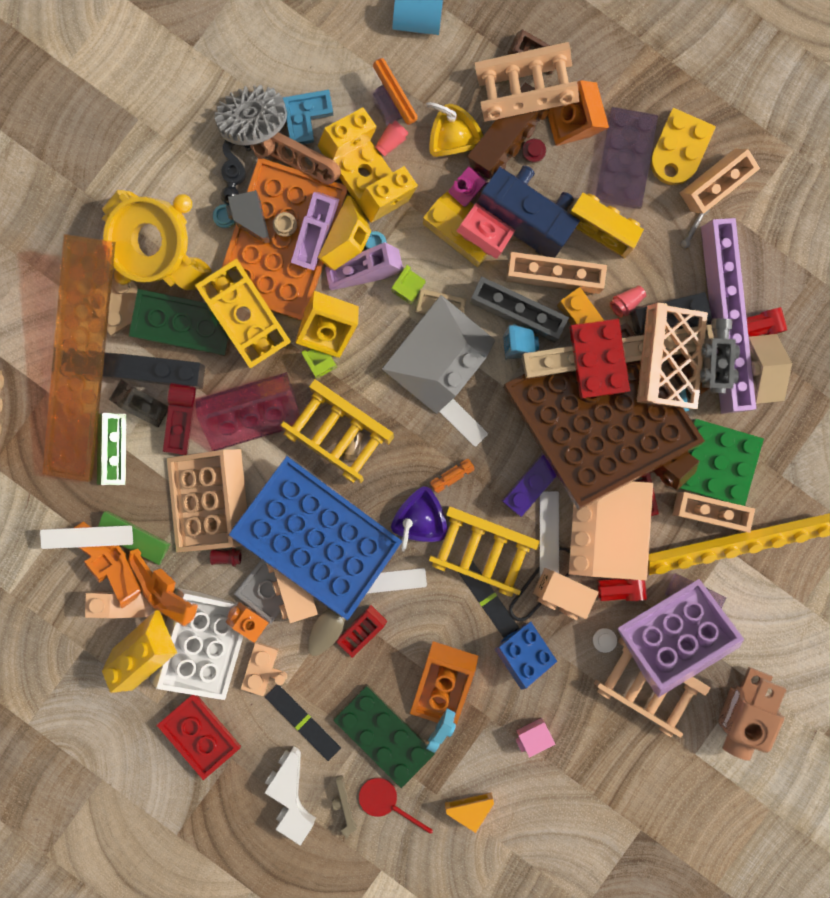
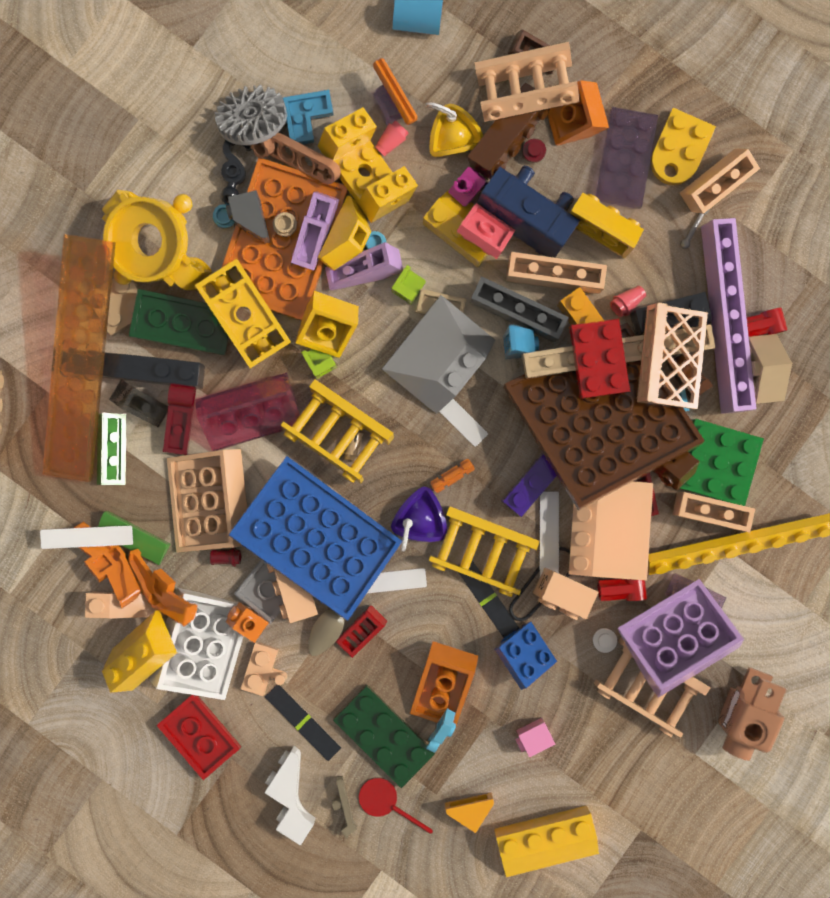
(547, 841): none -> yellow slope
(723, 362): dark grey brick -> none

